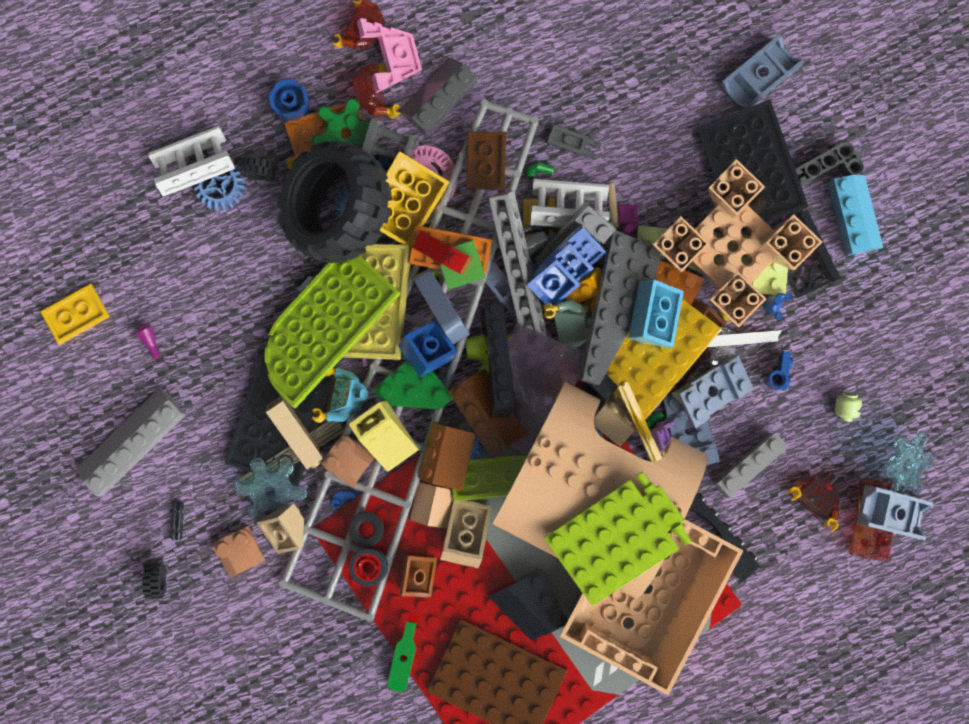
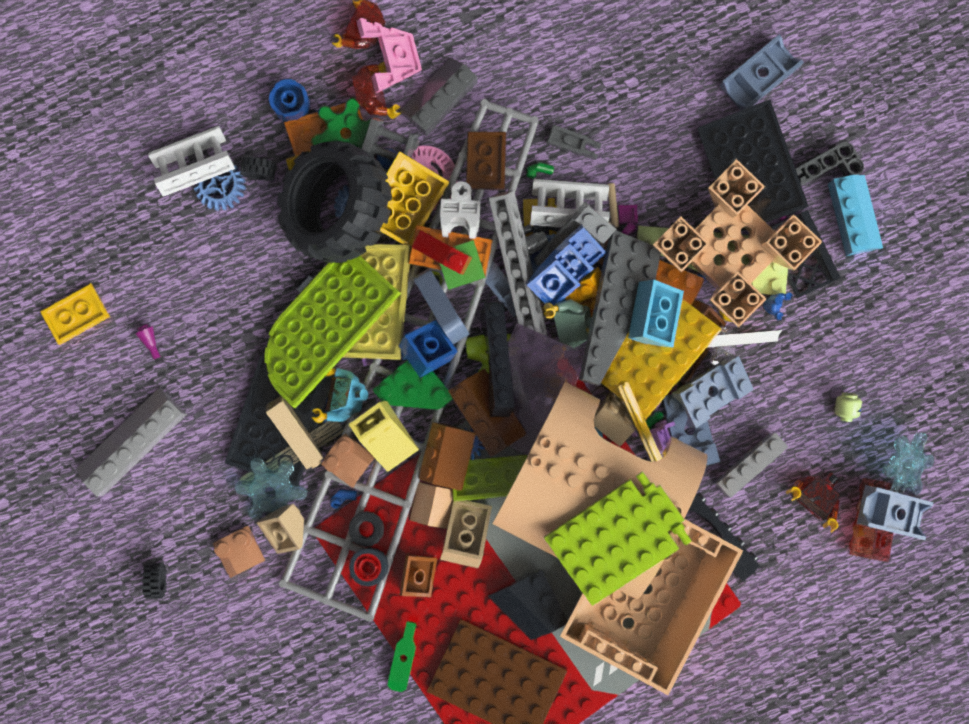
(177, 521): black axle -> none
(460, 211): none -> white piece
(600, 391): black panel -> none
(785, 363): blue plate -> none

